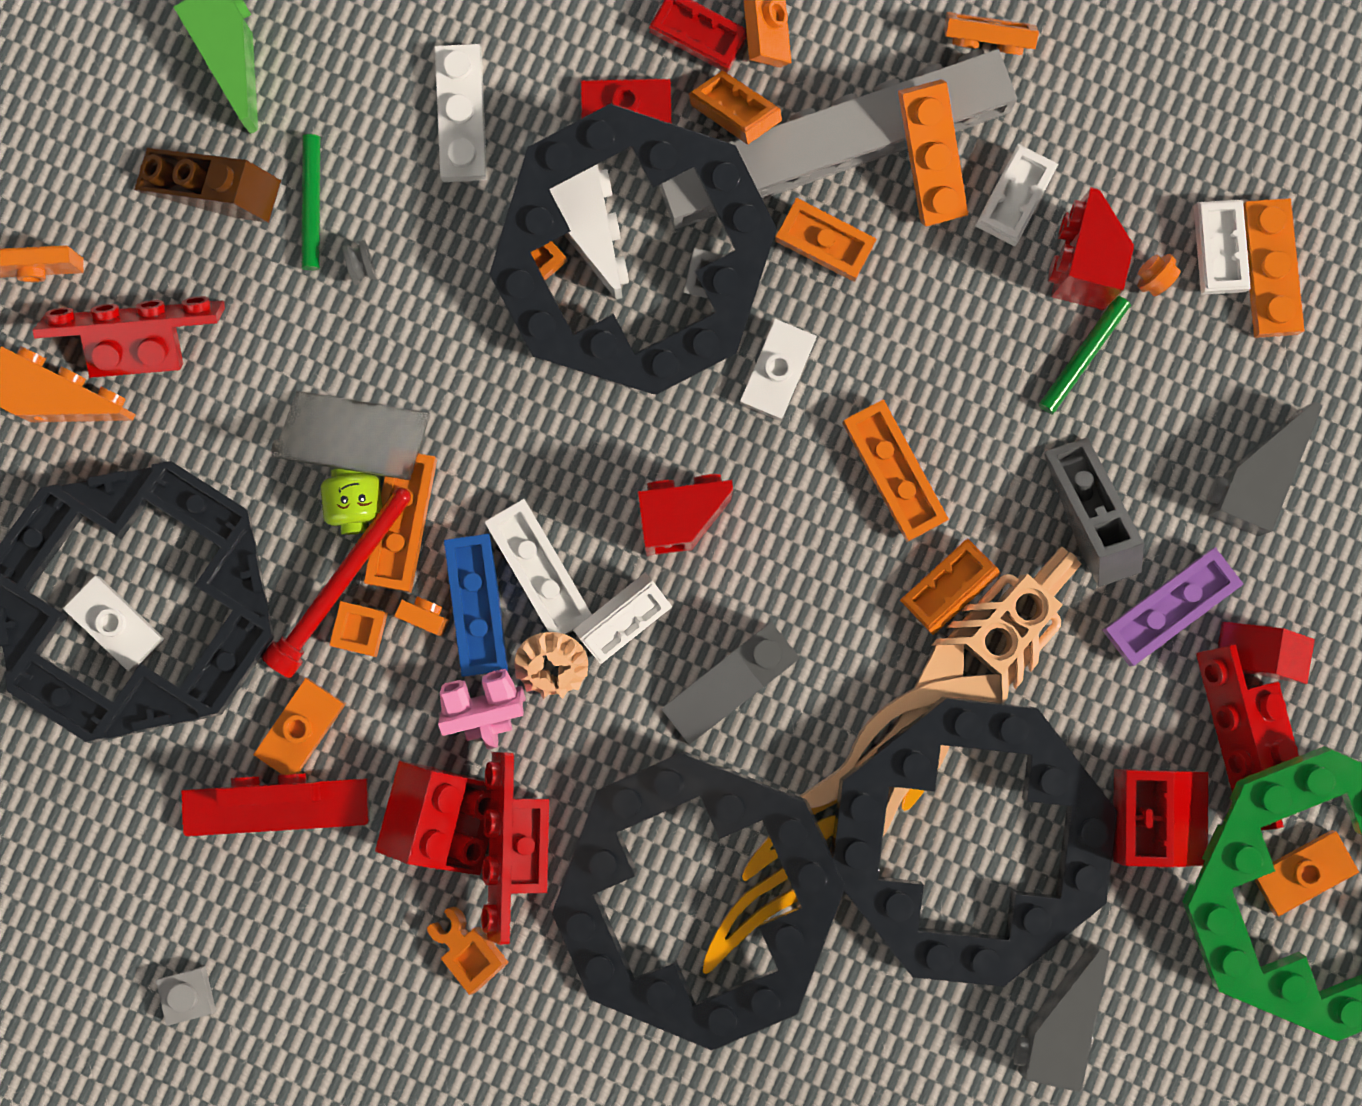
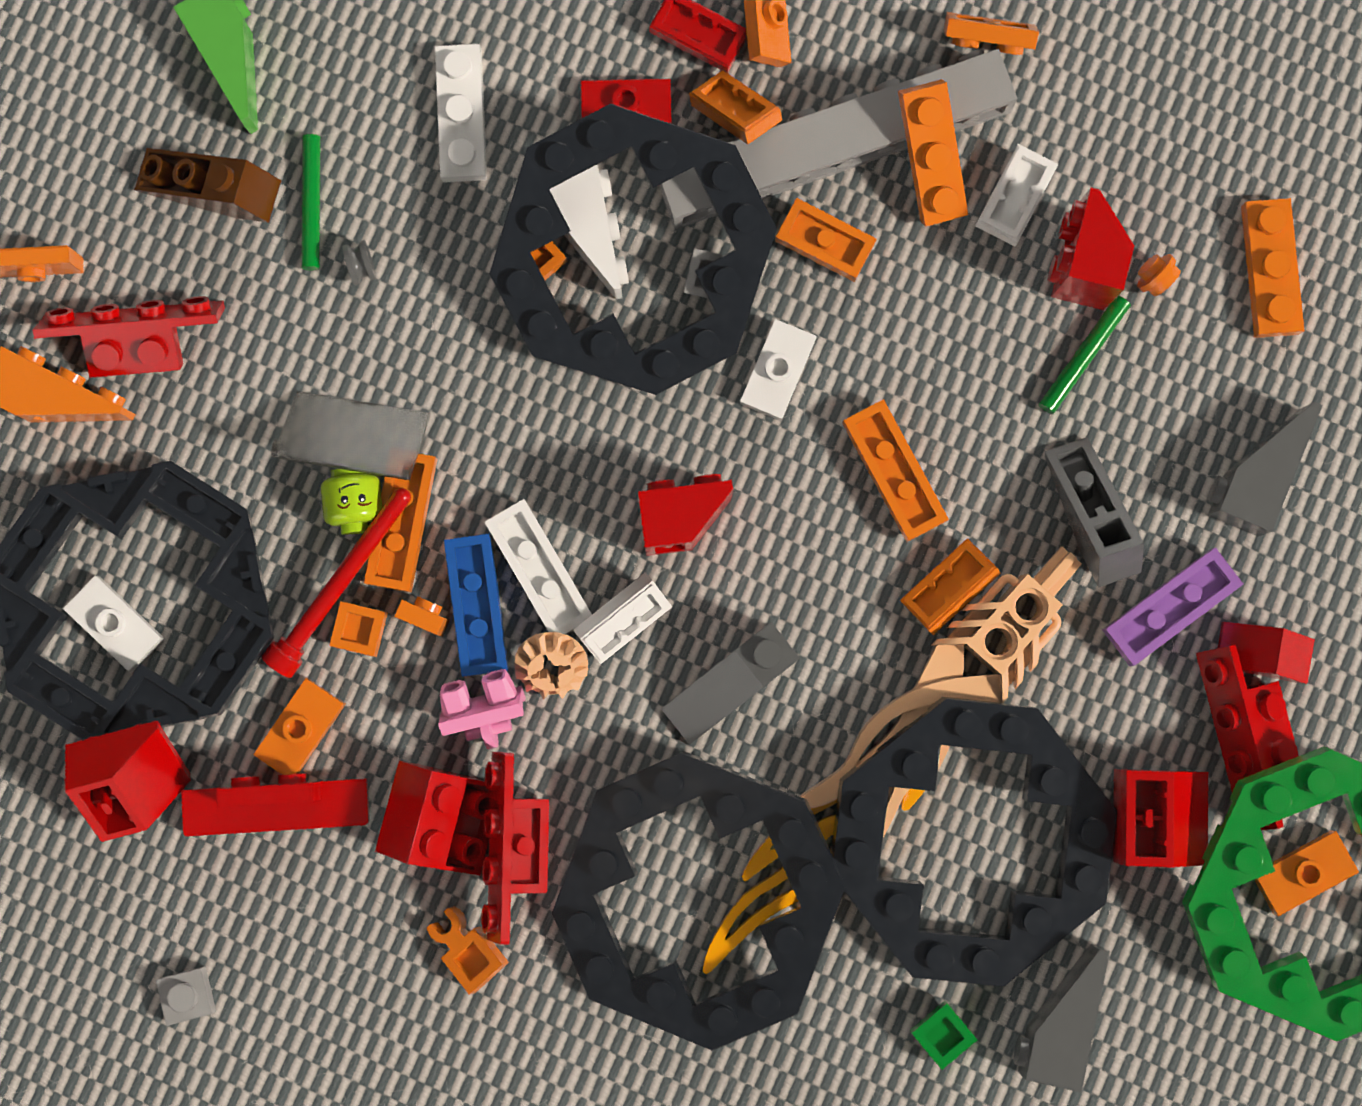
(124, 779): none -> red slope
(943, 1035): none -> green plate
(1221, 247): white plate -> none

